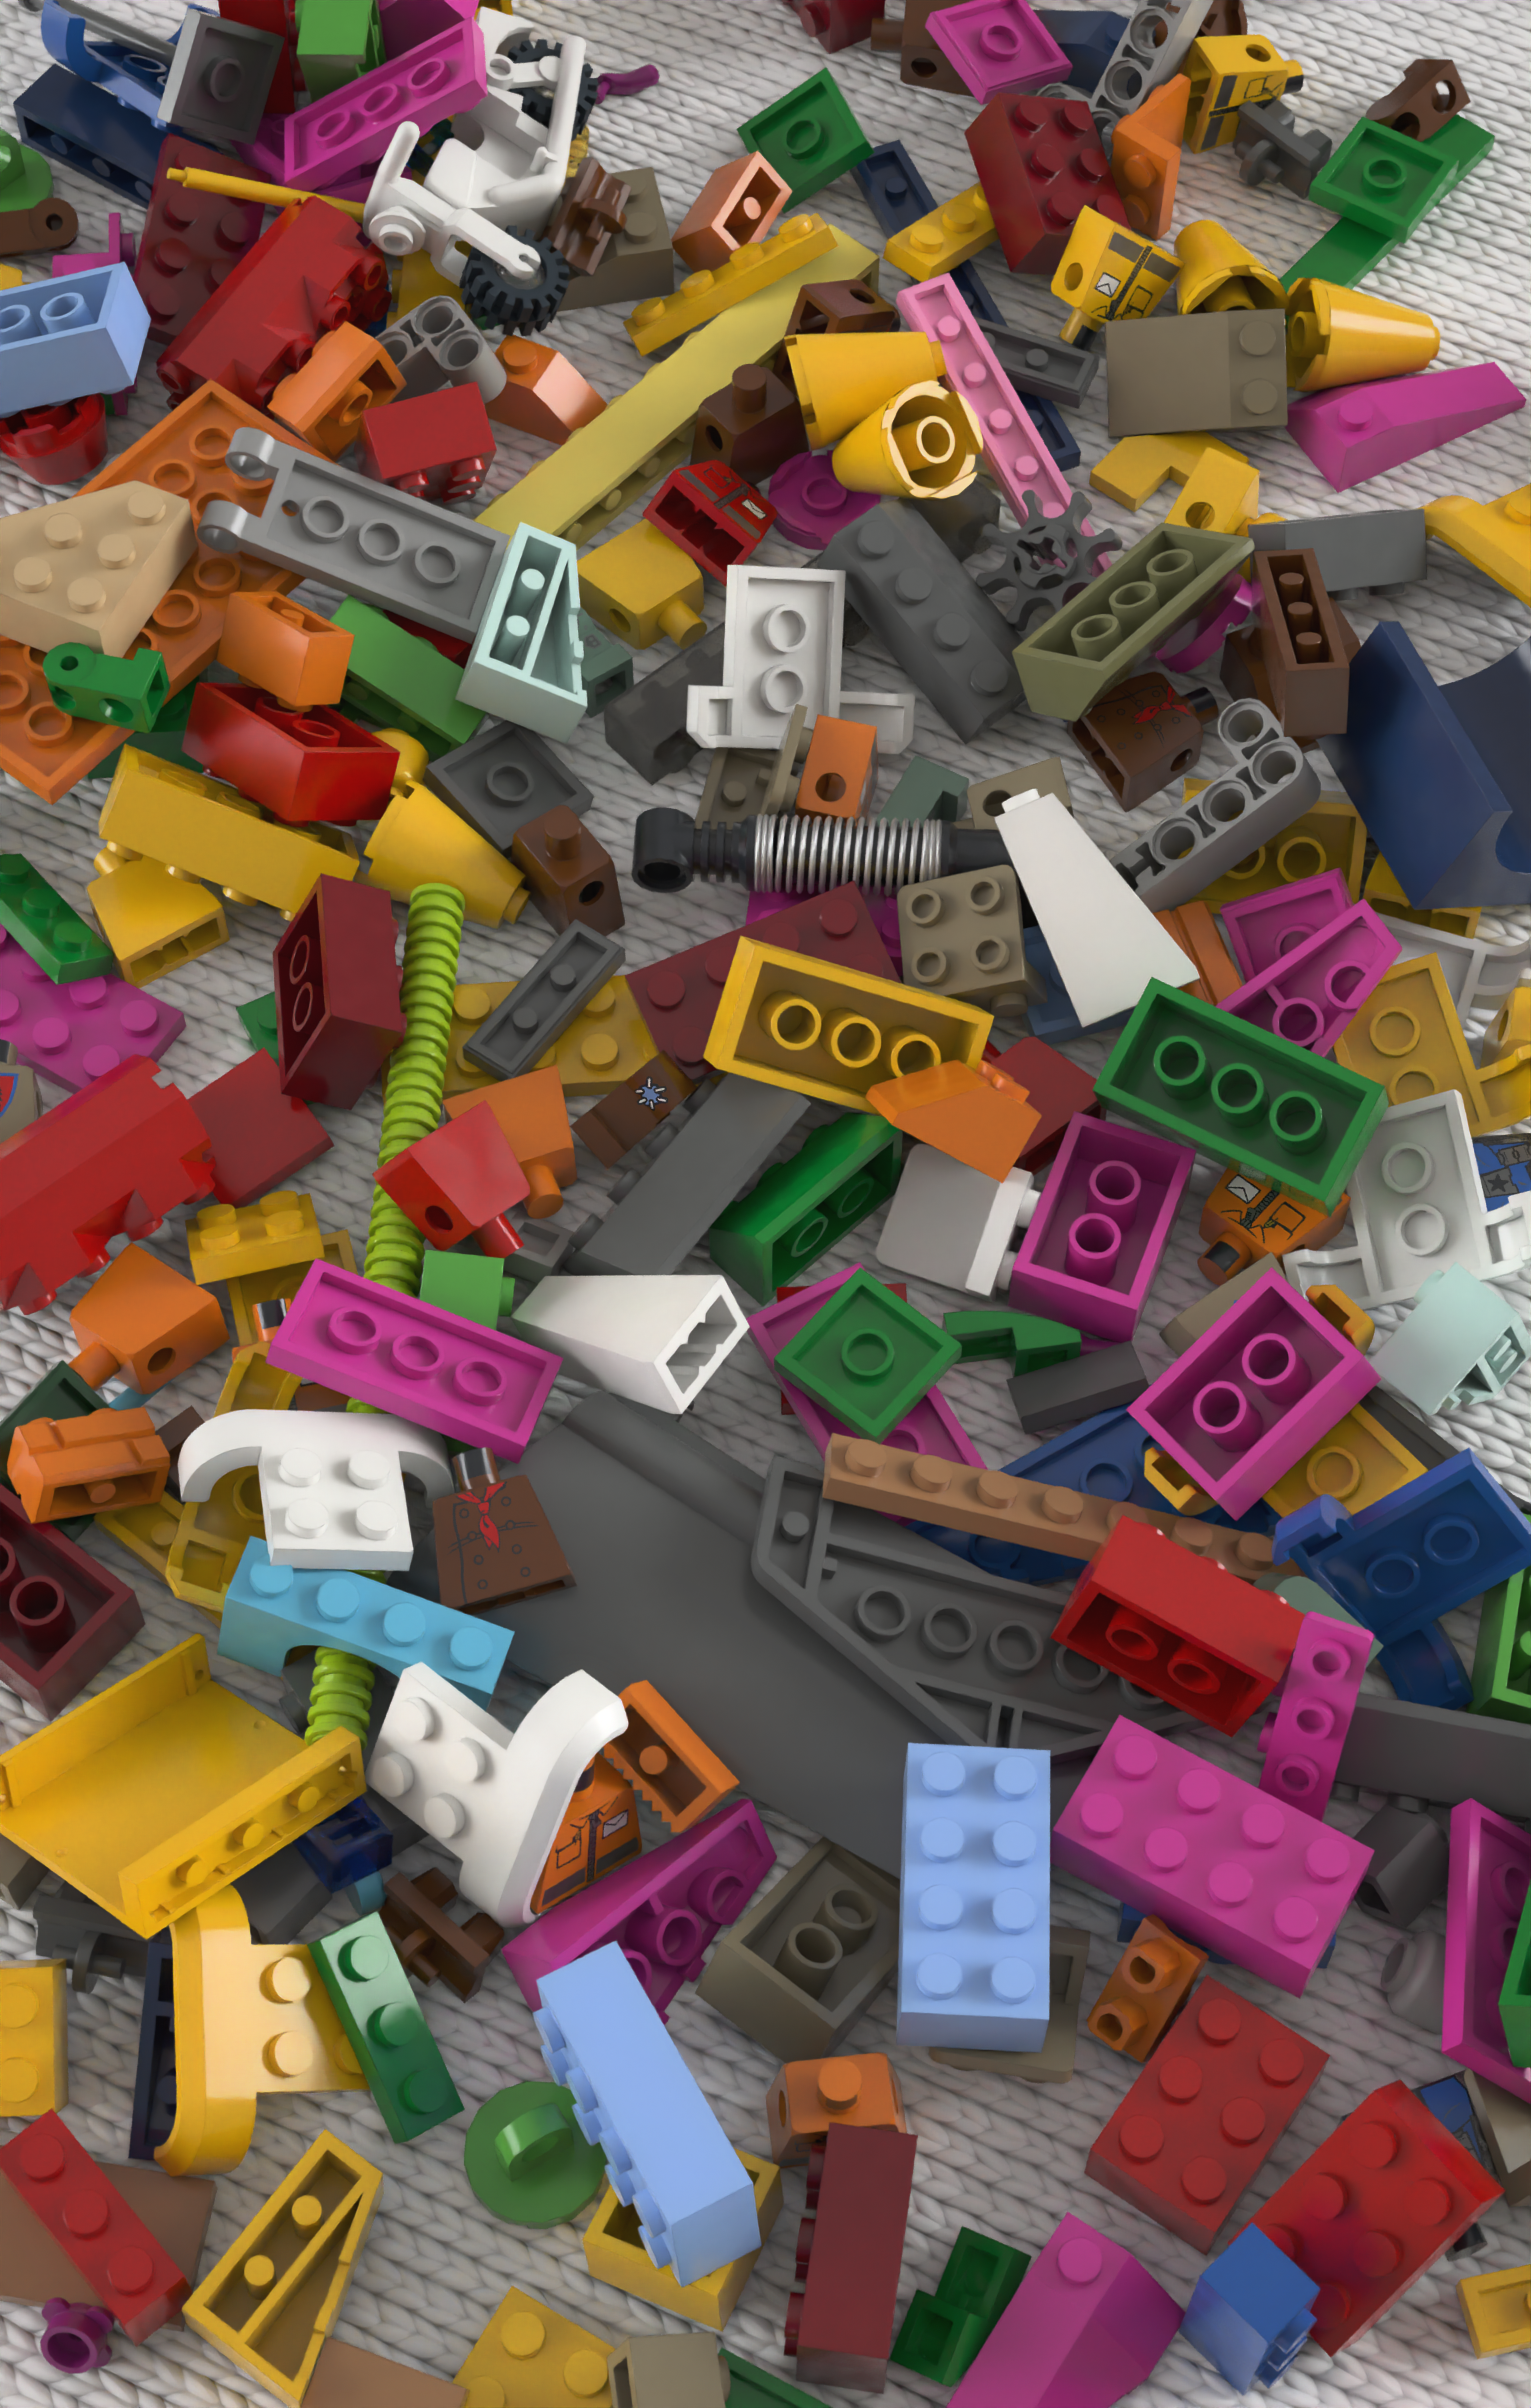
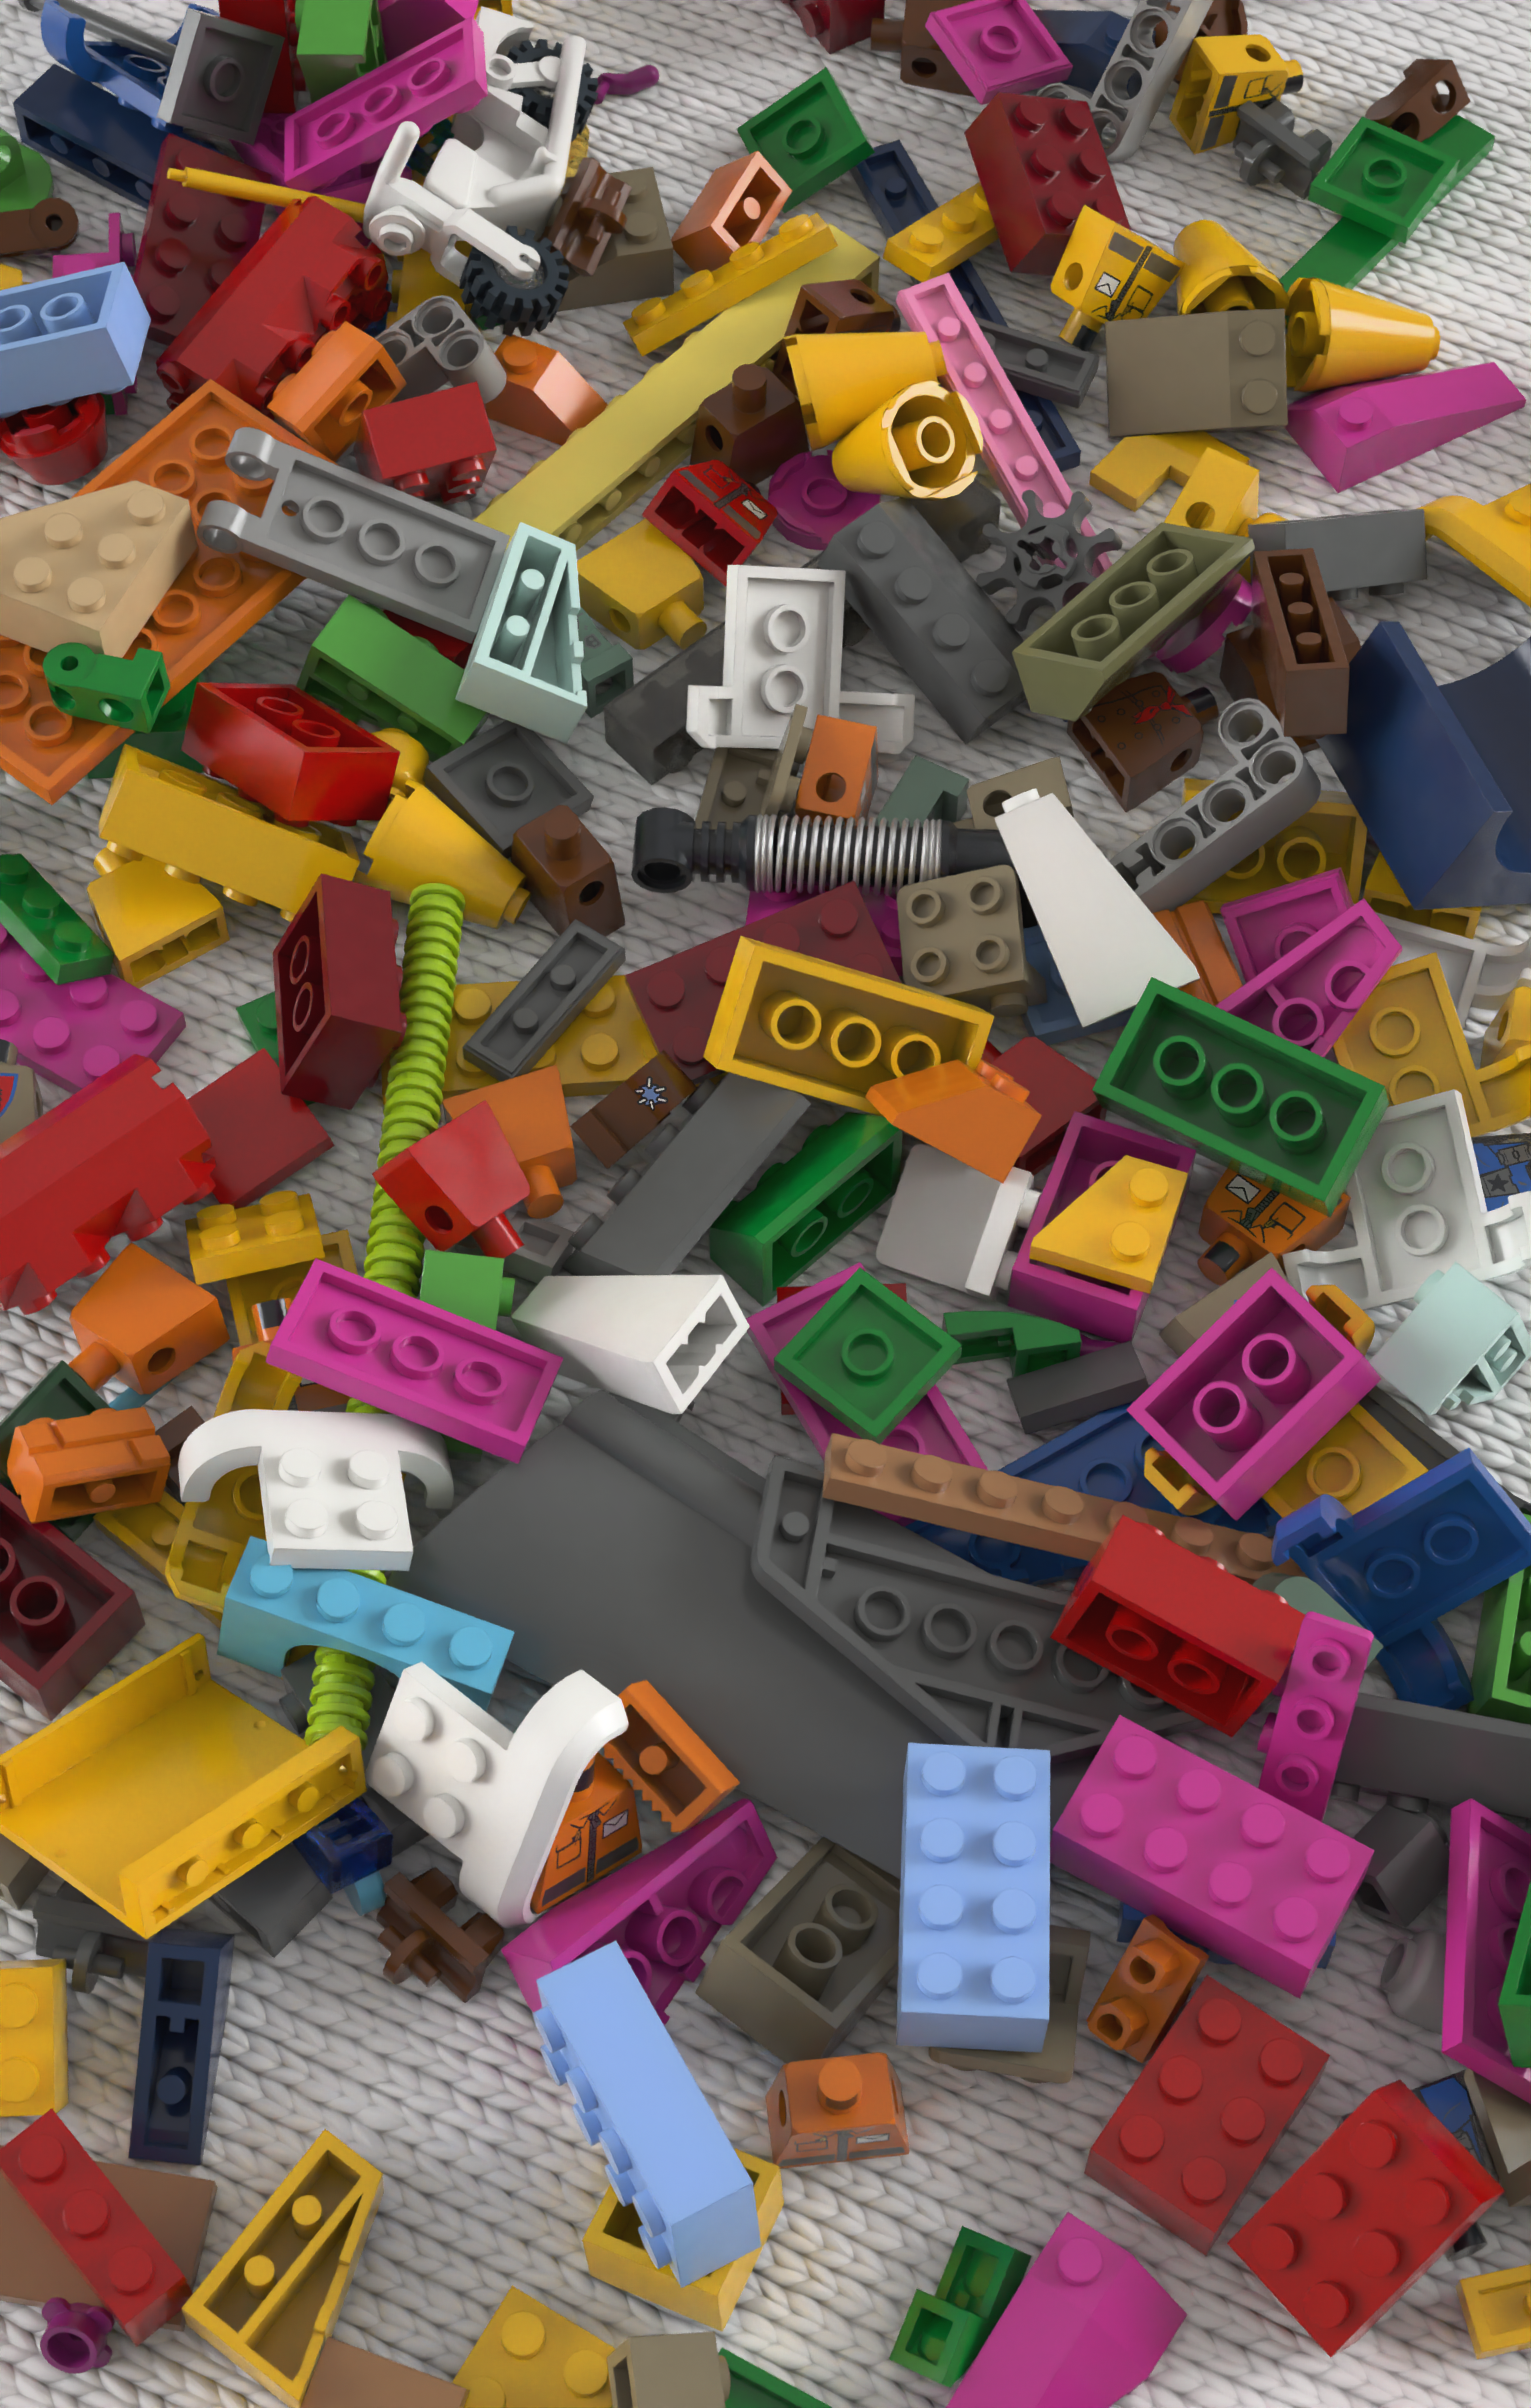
(243, 2029): yellow piece -> none
(284, 649): orange brick -> none
(386, 2027): green plate -> none
(494, 1540): reddish brown torso -> none
(531, 2157): bright green tile -> none
(850, 2257): dark red brick -> none
(1116, 1225): none -> yellow wing
(1149, 156): orange bracket -> none
(1250, 2312): blue brick -> none

